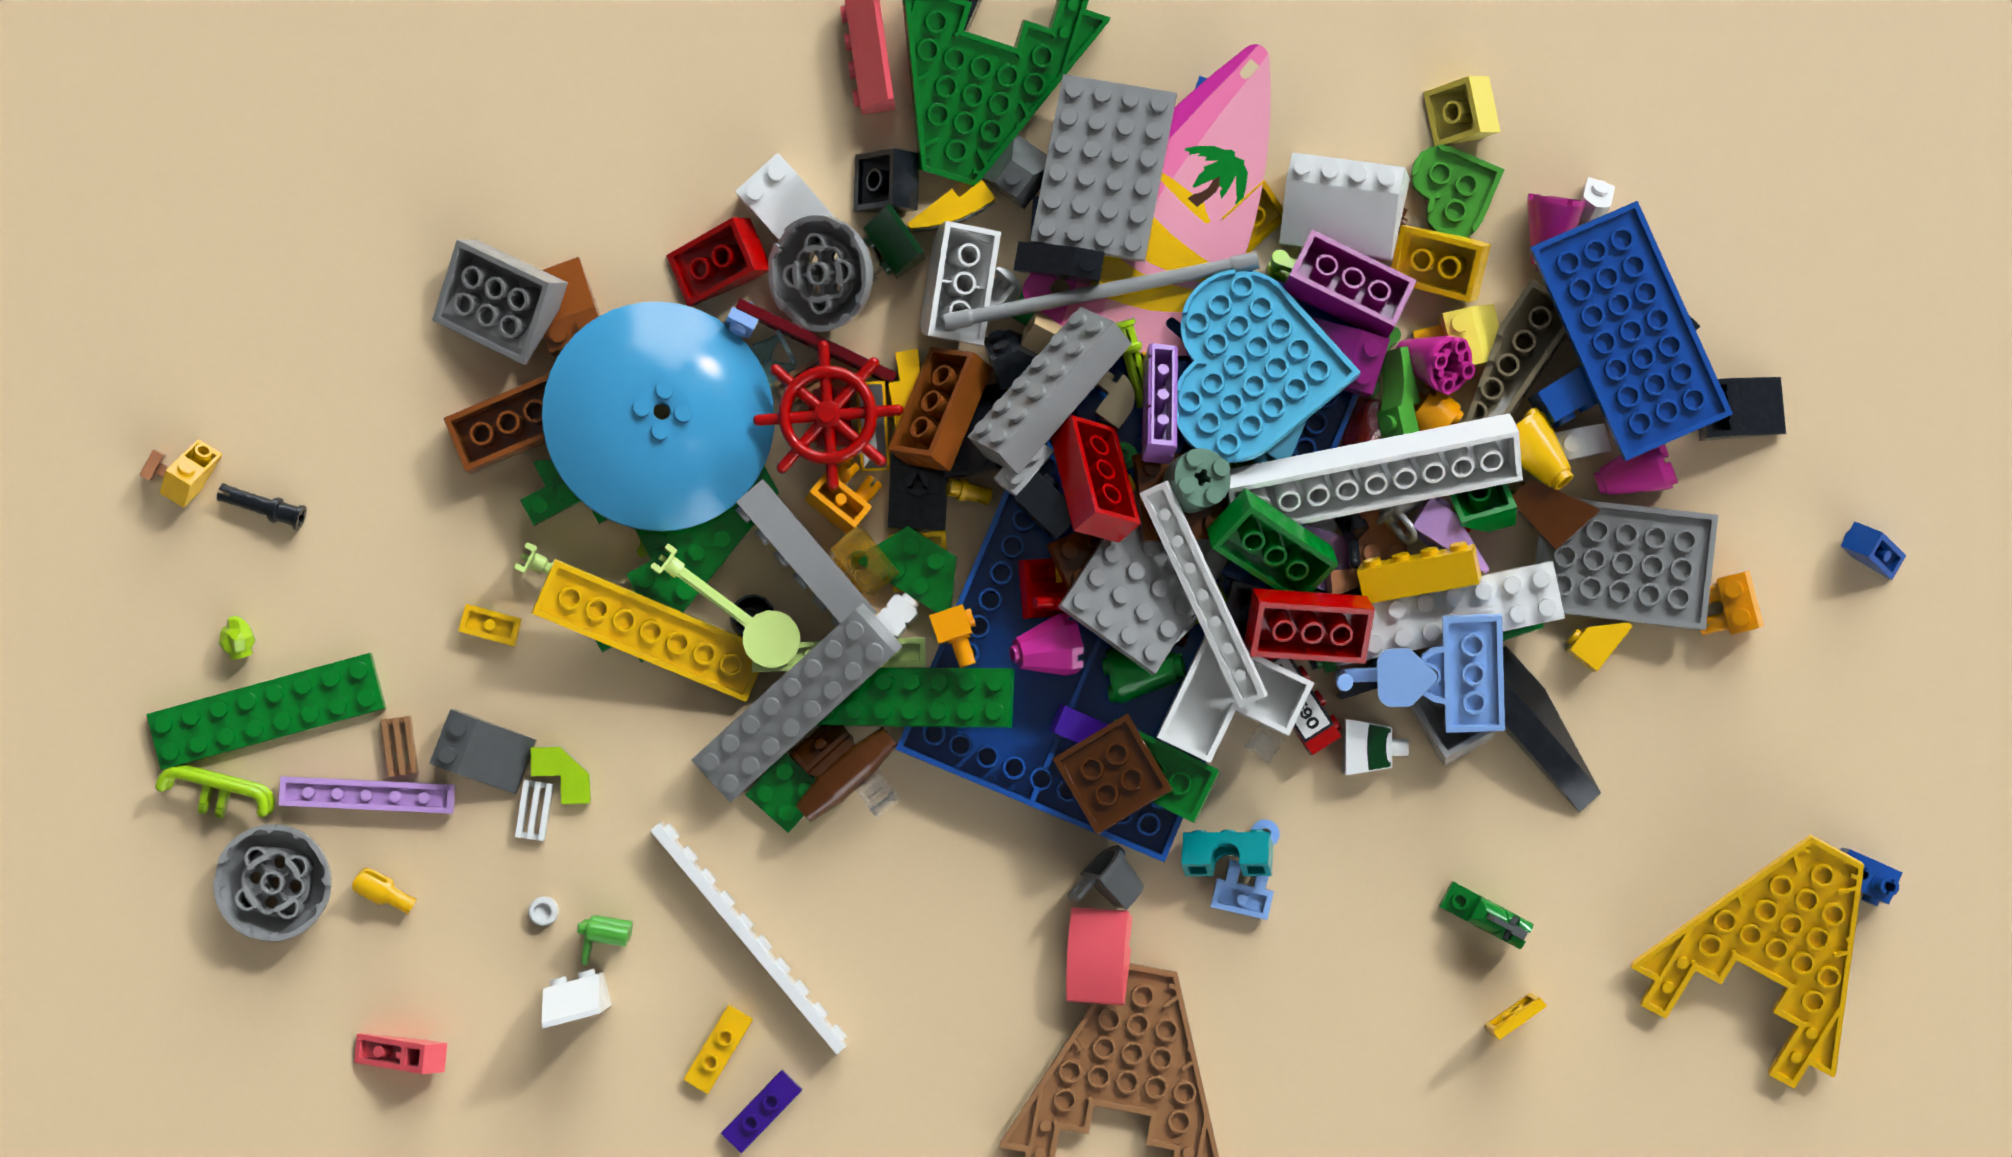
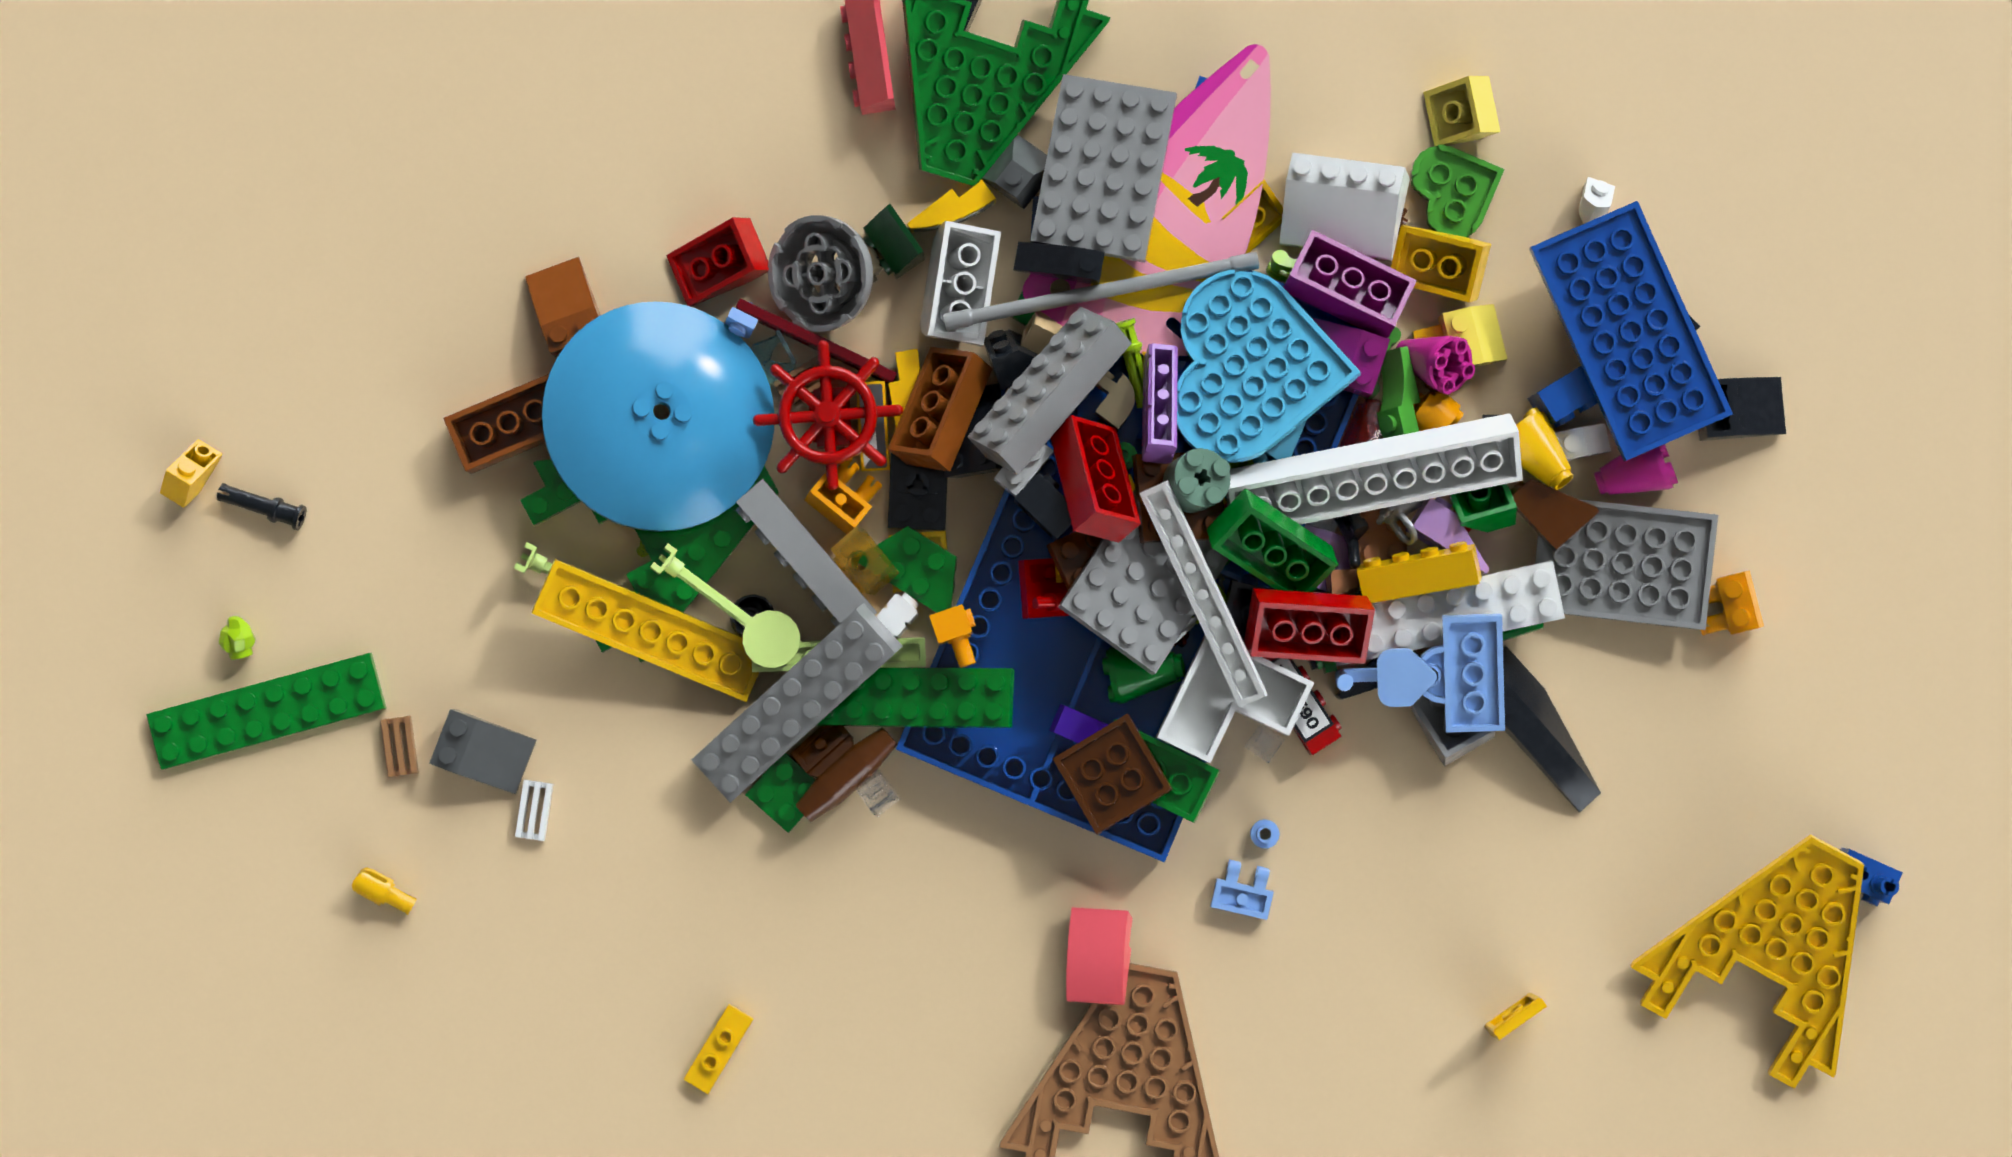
(154, 465): nougat tile -> none
(225, 784): lime piece -> none
(245, 903): light grey brick -> none
(367, 794): lavender plate -> none
(401, 1053): coral slope -> none
(490, 625): yellow plate -> none
(498, 299): light grey slope -> none
(543, 911): white tile -> none
(556, 762): lime tile -> none
(575, 998): white slope -> none
(603, 930): bright green piece -> none
(757, 945): white plate -> none
(761, 1111): dark purple plate -> none
(779, 196): white slope -> none
(886, 179): black slope -> none
(966, 491): yellow pin -> none
(1005, 287): white plate -> none
(1050, 647): dark pink cone -> none
(1111, 877): dark grey container -> none
(1204, 849): teal arch -> none
(1369, 747): white torso -> none
(1486, 915): green plate -> none
(1519, 353): dark tan wedge -> none
(1551, 216): dark pink cone -> none
(1596, 643): yellow slope -> none
(1873, 549): blue slope -> none

